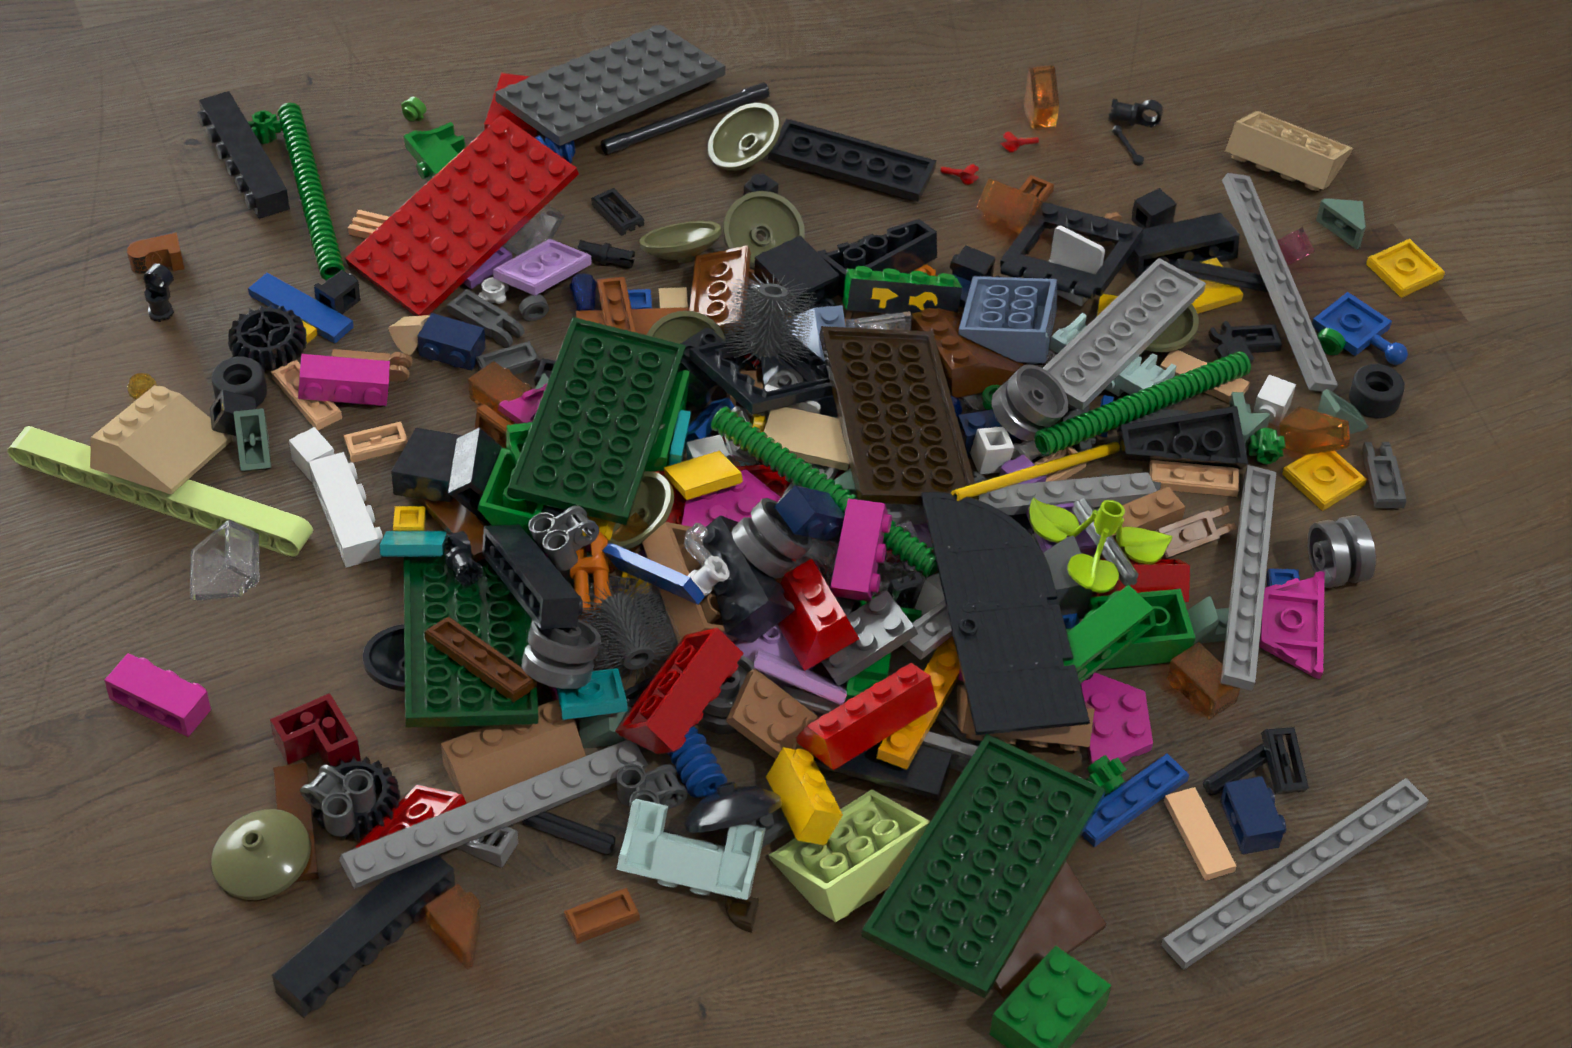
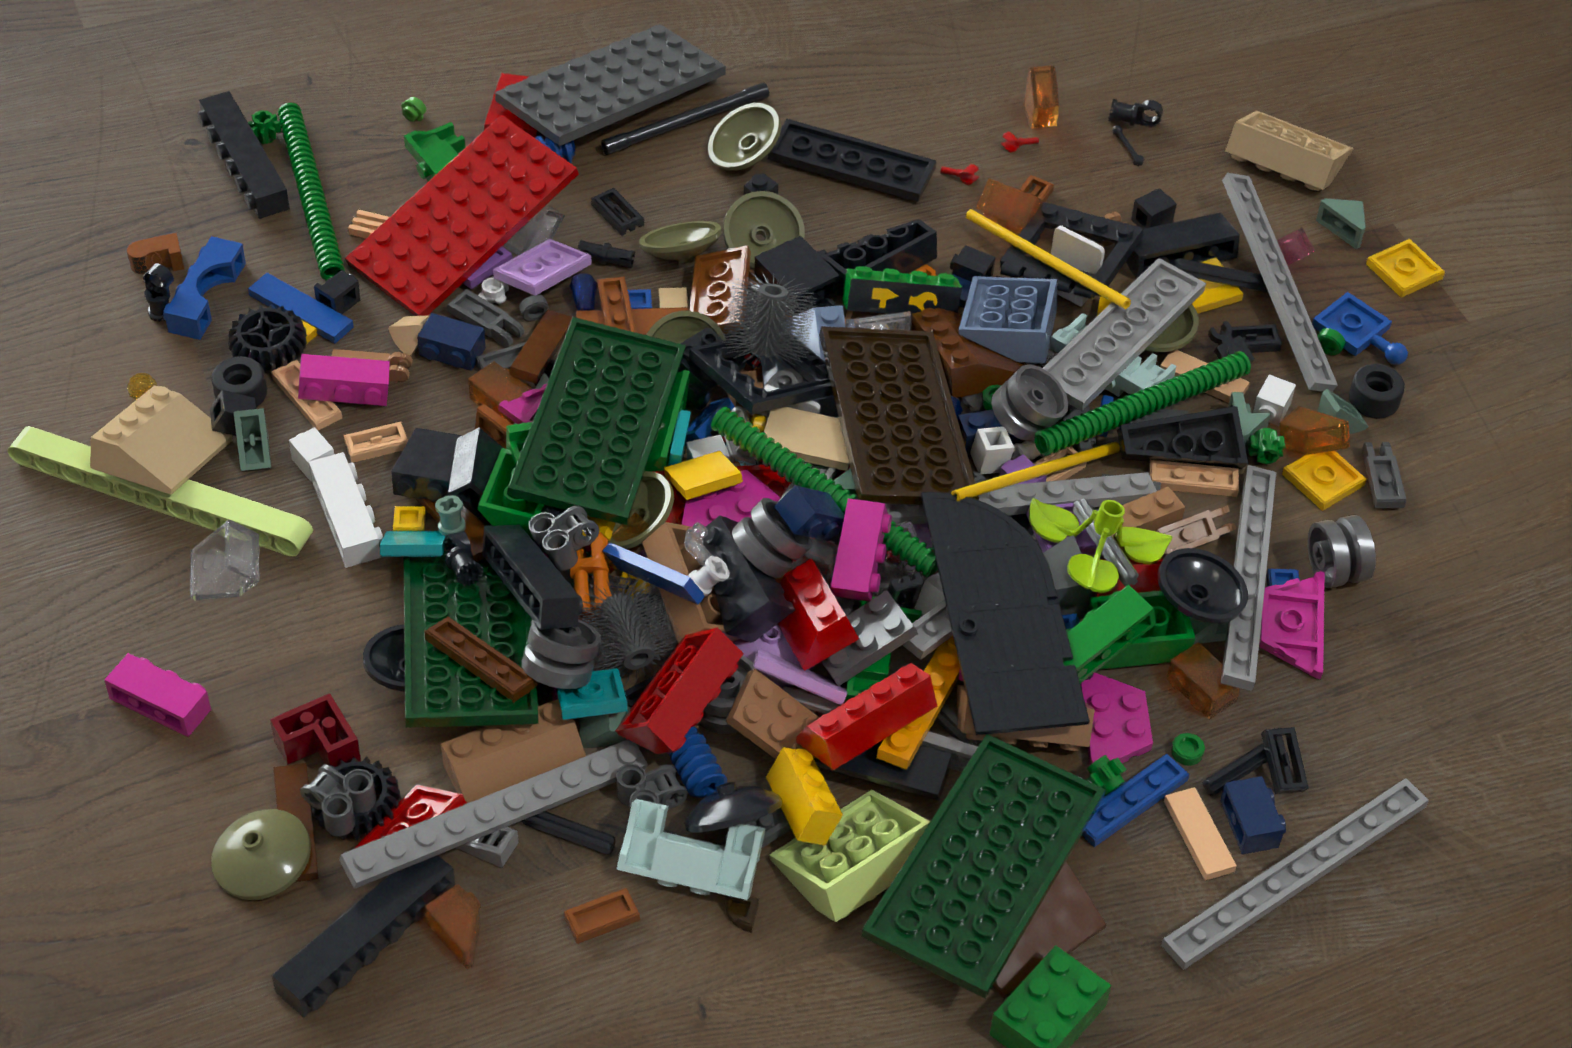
(217, 264): none -> blue arch
(450, 510): none -> sand green bush
(541, 347): none -> reddish brown tile
(1048, 259): none -> yellow piece
(1188, 749): none -> green tile
(1202, 585): none -> black dish

